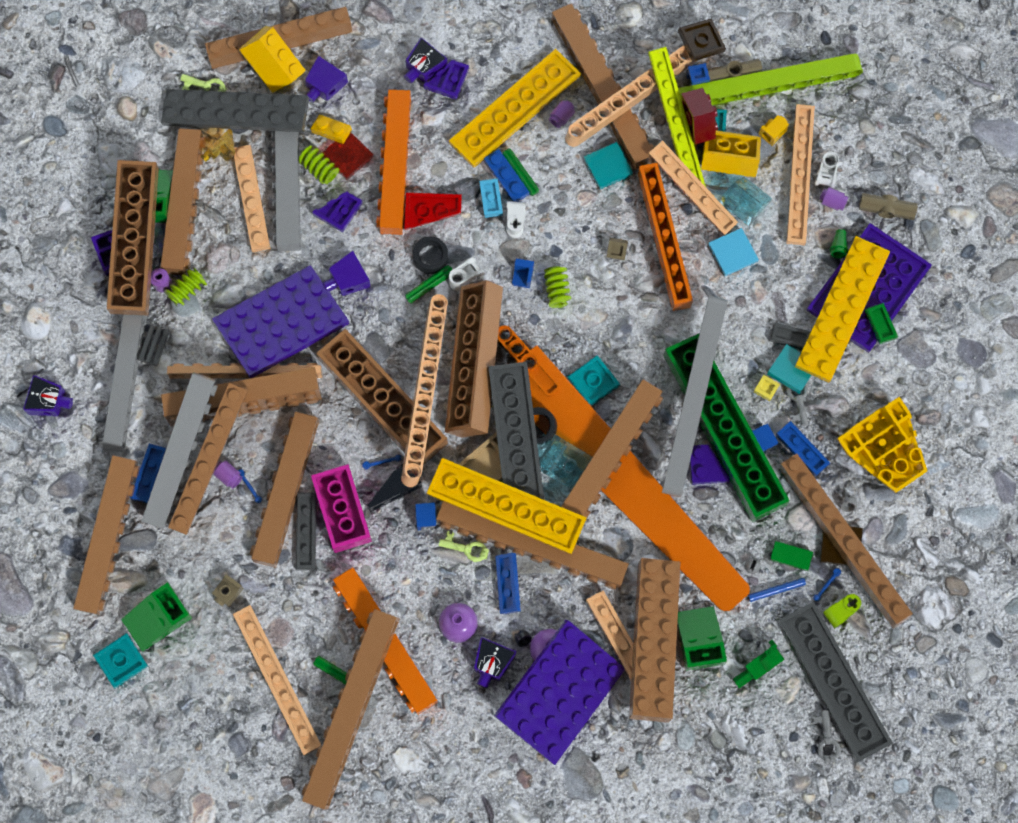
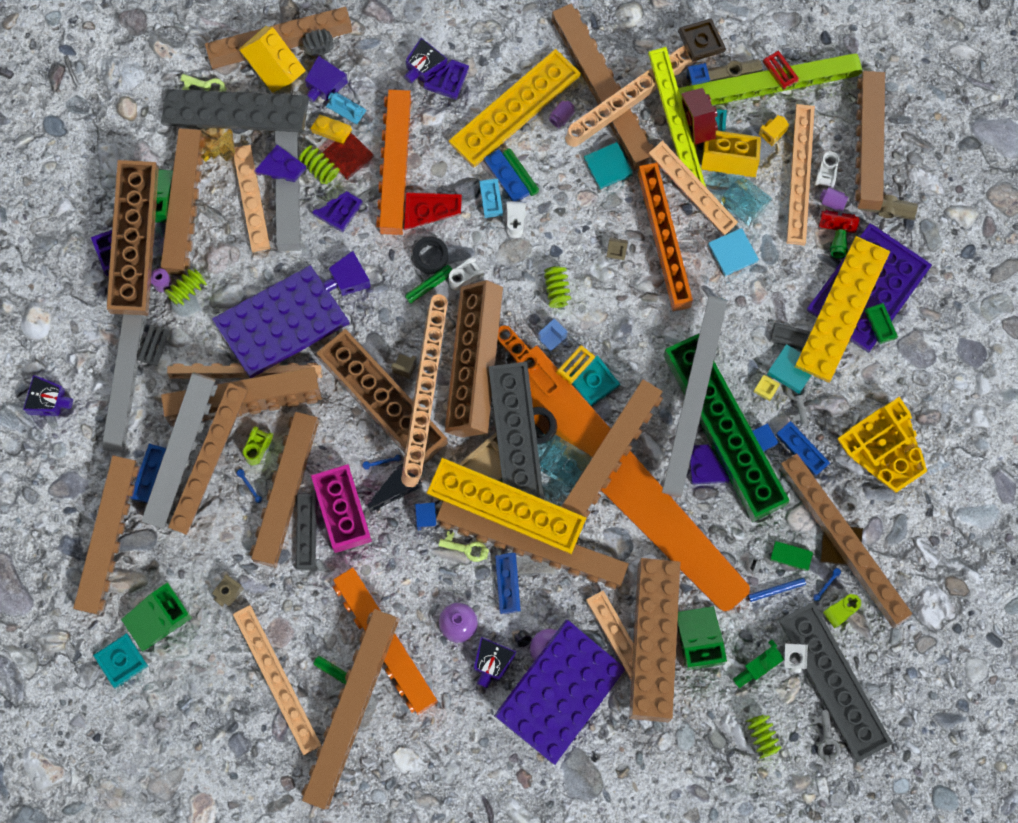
(227, 474): medium lavender brick -> none
(258, 442): none -> lime piece
(281, 165): none -> dark purple wing
(318, 42): none -> dark grey gear
(345, 108): none -> medium azure hinge
(404, 366): none -> dark tan panel
(523, 273): blue panel -> none
(552, 335): none -> medium blue panel
(565, 376): none -> yellow tile
(763, 735): none -> lime piece
(788, 82): none -> red tile
(798, 648): none -> white brick
(832, 221): none -> red hinge
(871, 140): none -> medium nougat brick

